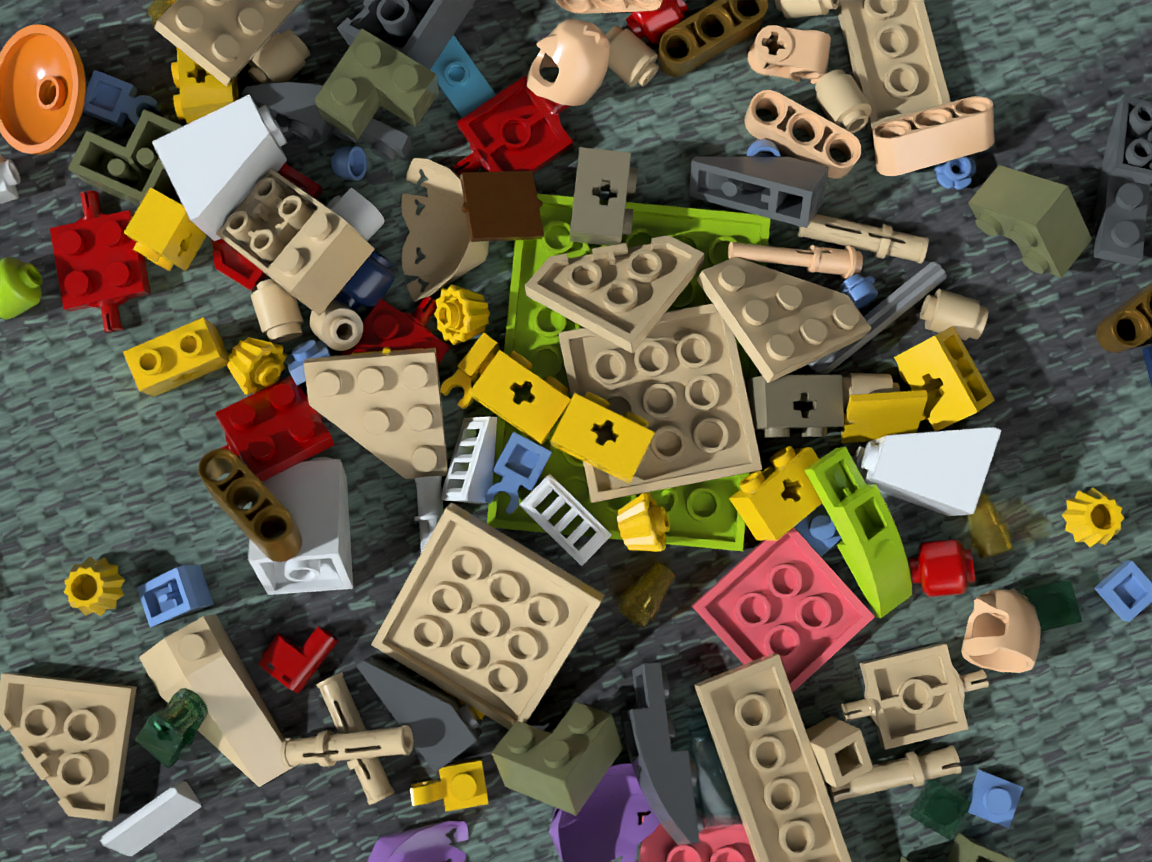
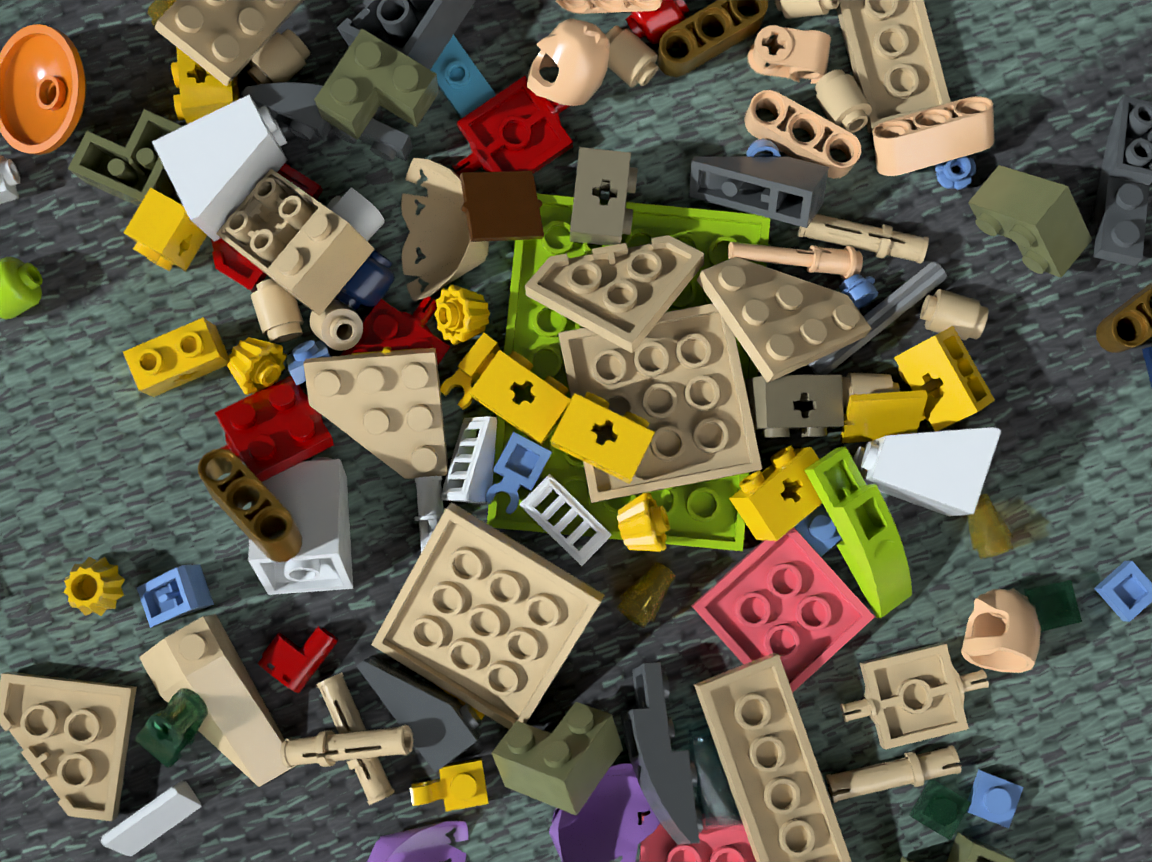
(98, 262): red plate -> none
(115, 100): medium blue plate -> none
(349, 157): medium blue hinge -> none
(839, 751): tan brick -> none
(943, 568): red head -> none
(1093, 517): yellow piece -> none

